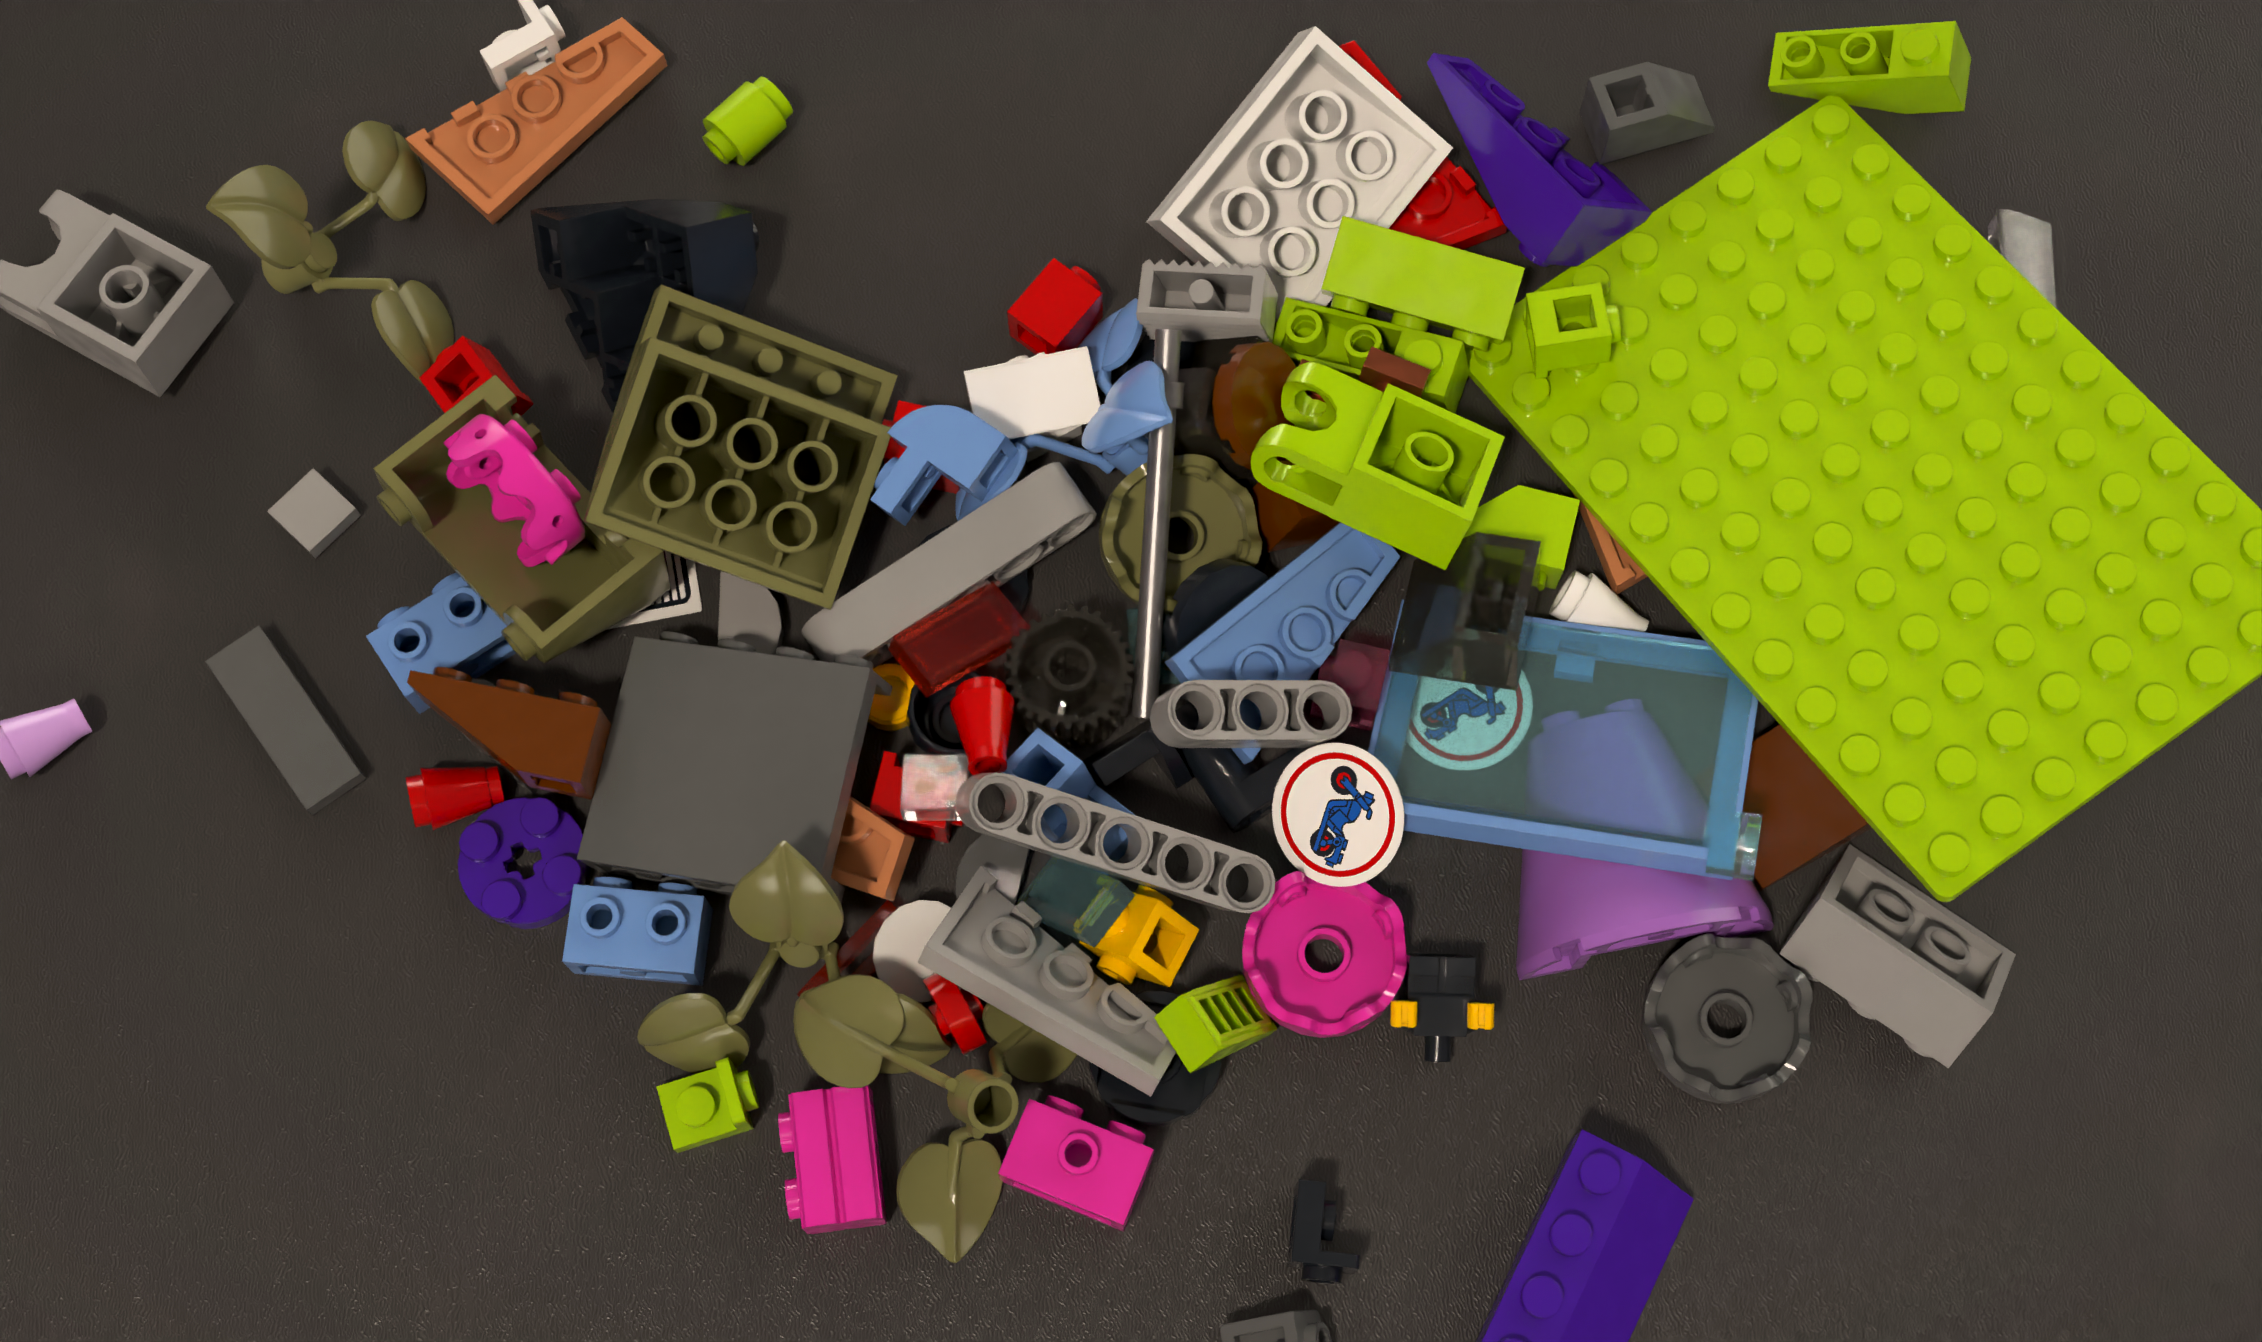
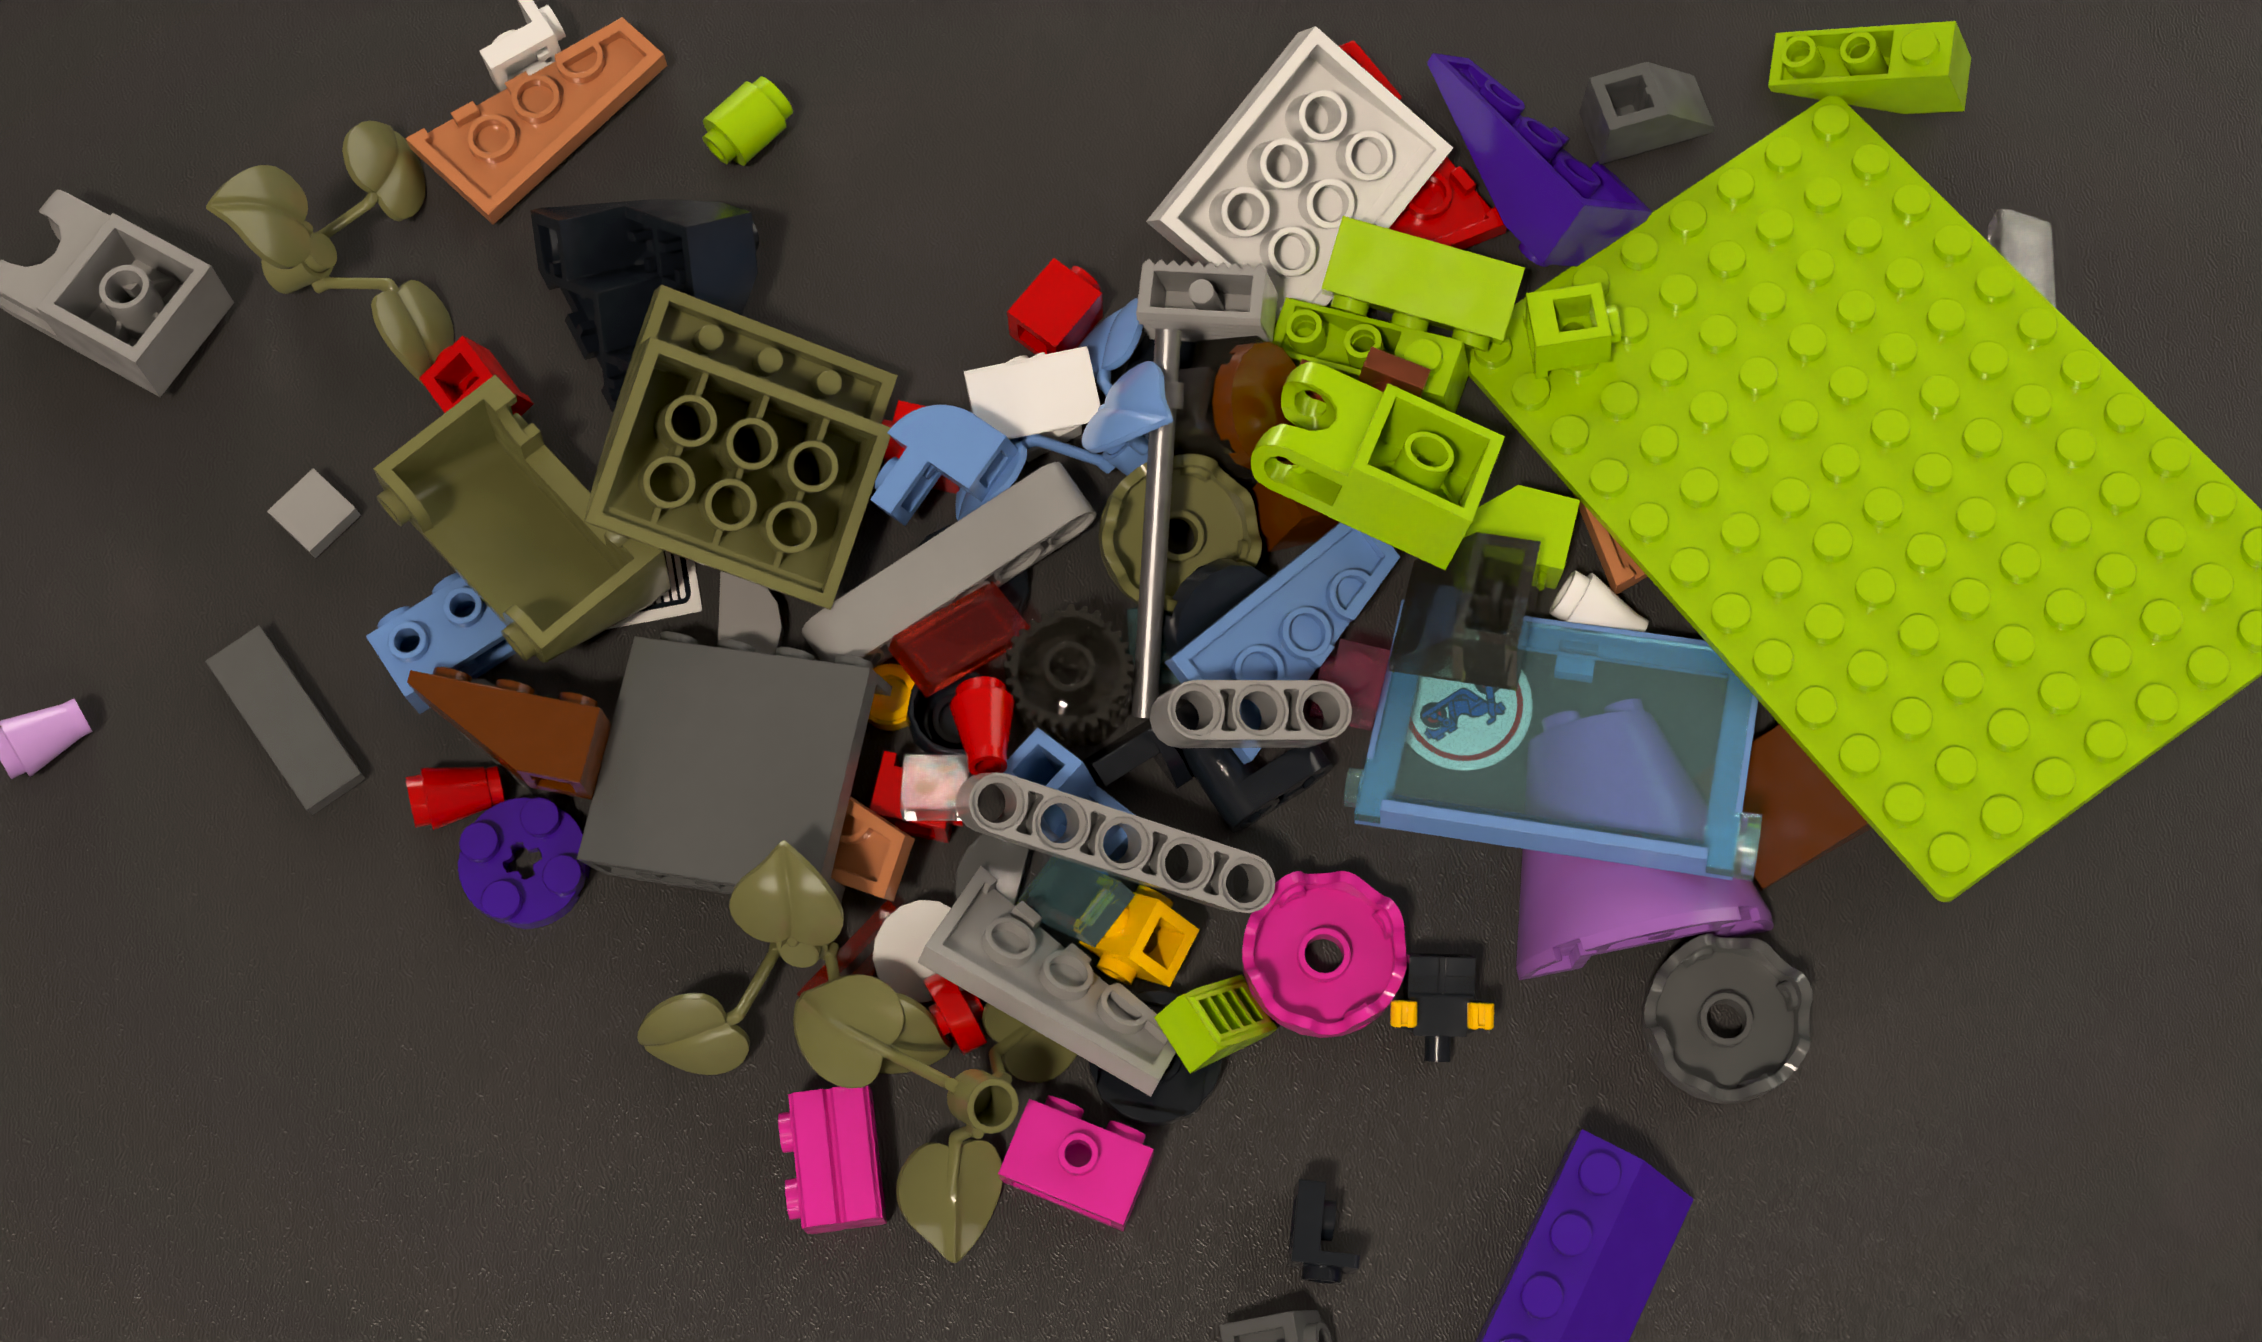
(518, 485): dark pink plate -> none
(638, 932): medium blue brick -> none
(708, 1105): lime bracket -> none
(1338, 814): white sticker -> none
(1899, 957): light grey slope -> none

